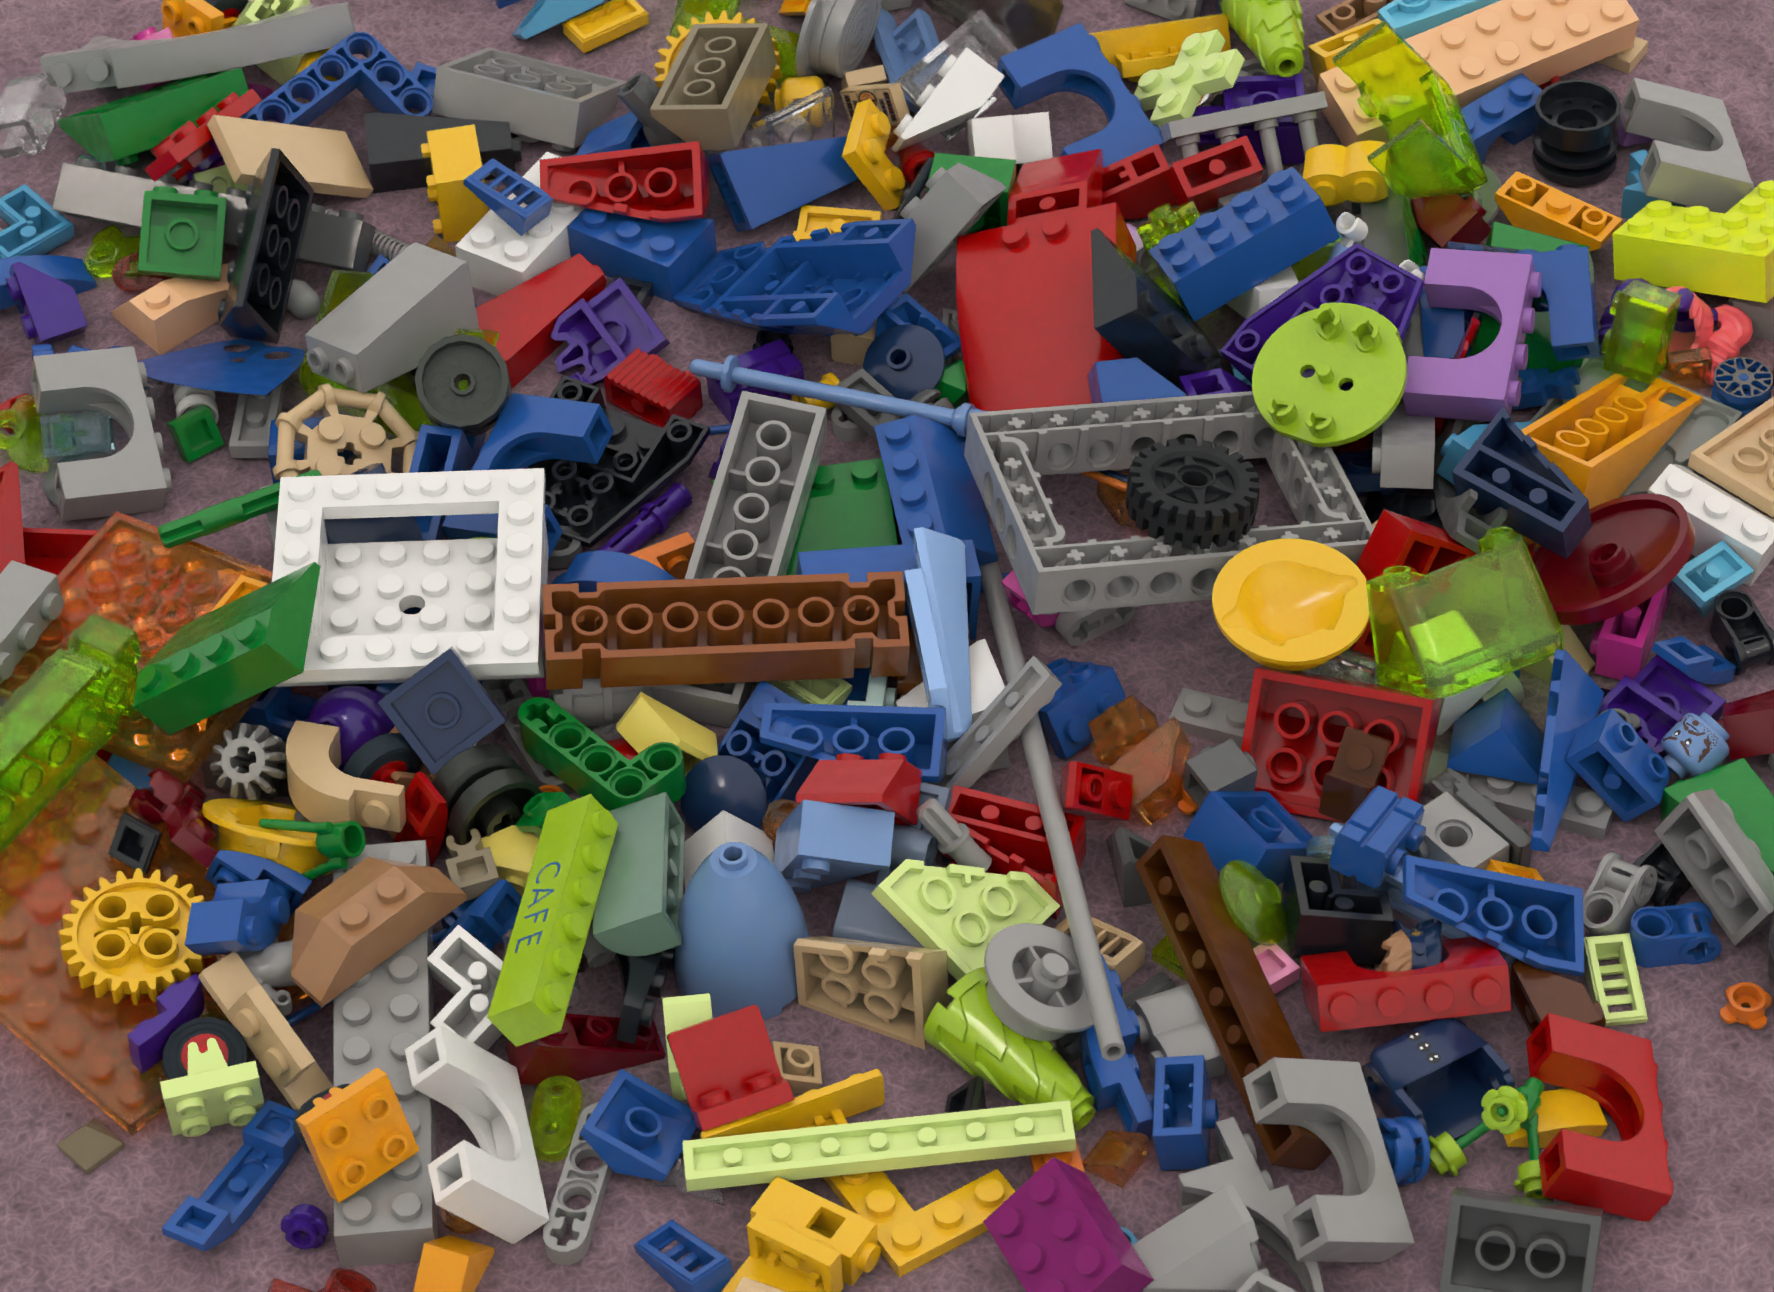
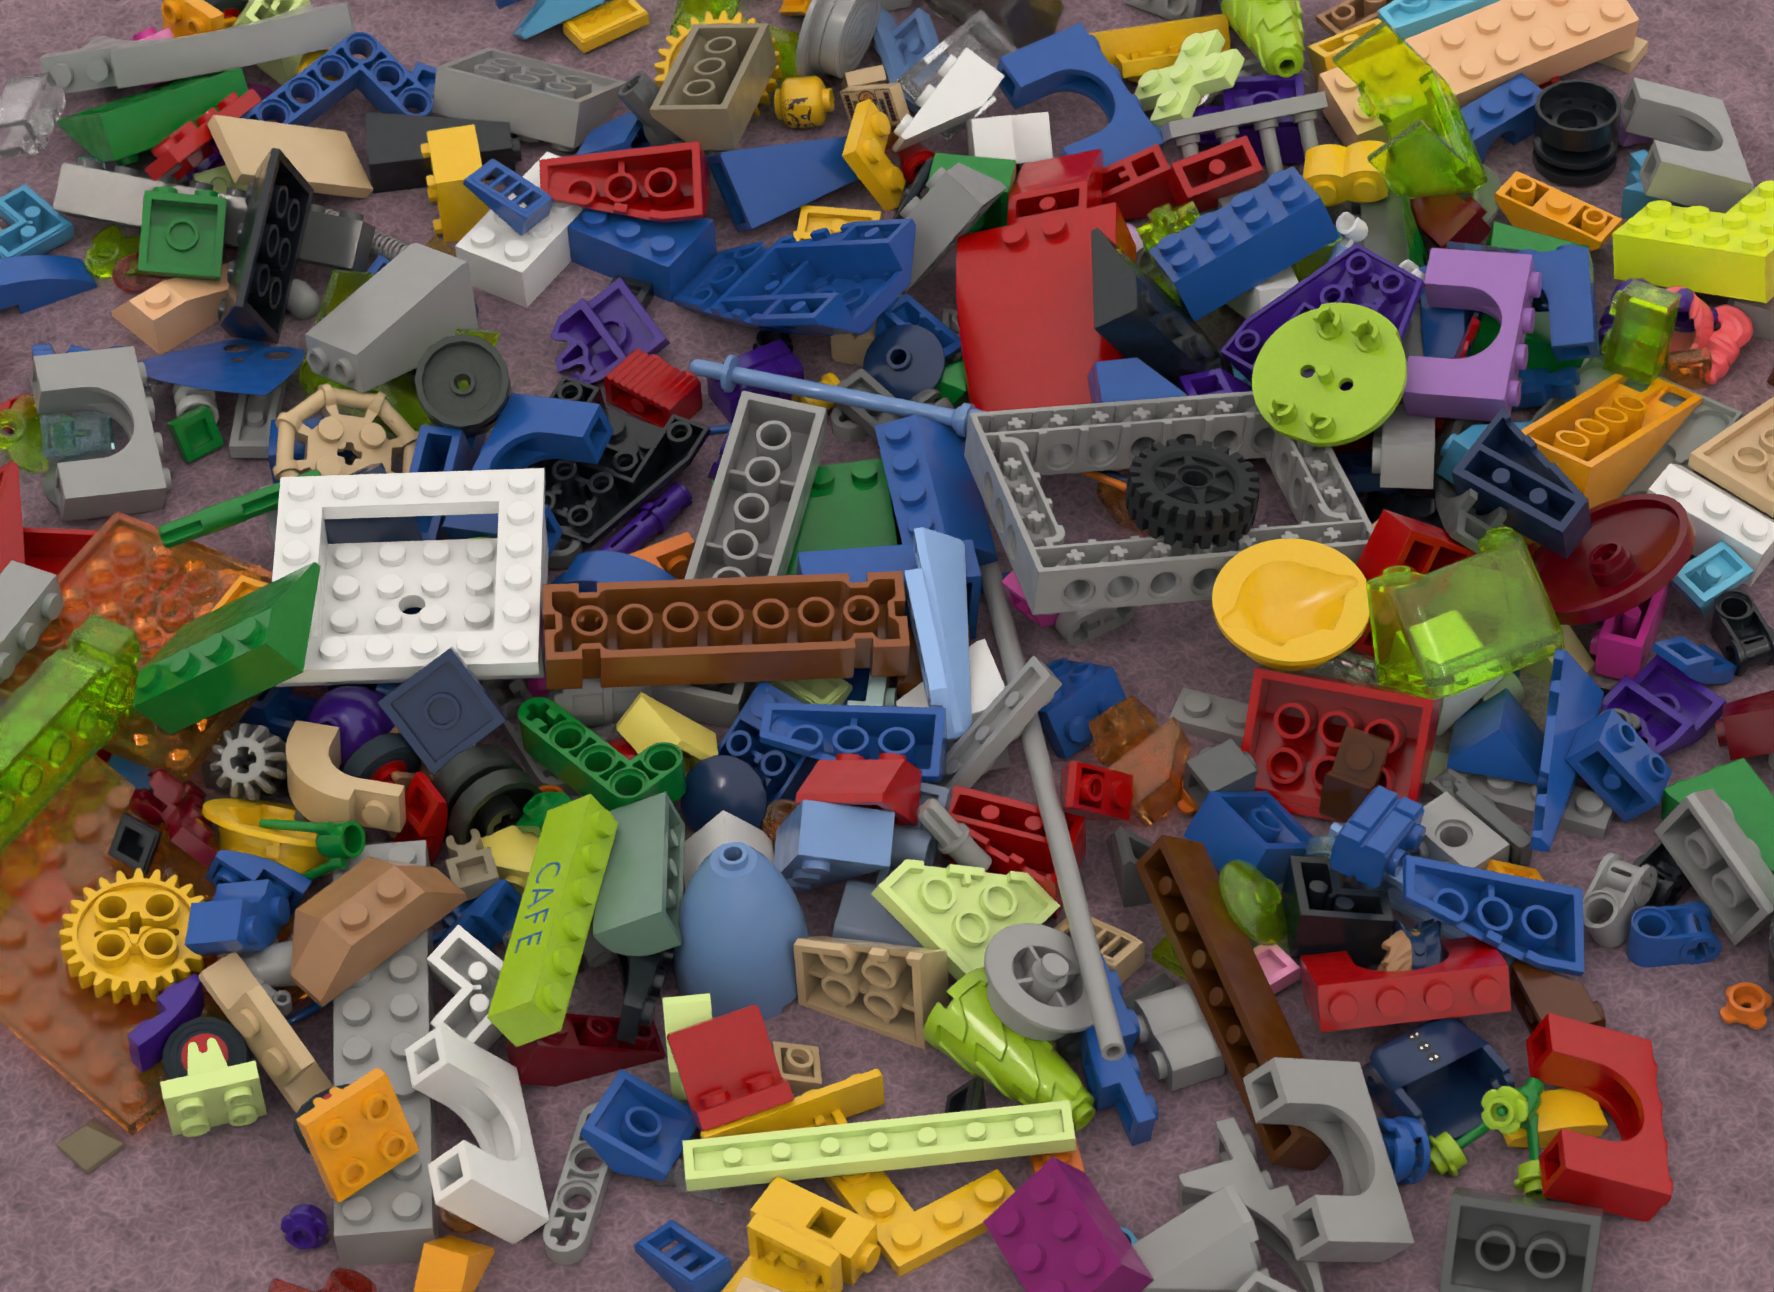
(48, 305): dark purple slope -> none
(241, 1184): blue slope -> none
(530, 311): red slope -> none
(555, 1114): clear neon green plate -> none
(799, 122): clear slope -> none
(1117, 1156): clear orange slope -> none
(1183, 1112): blue brick -> none
(1608, 948): yellowish green slope -> none
(1695, 745): medium blue head -> none
(1742, 384): blue wheel -> none

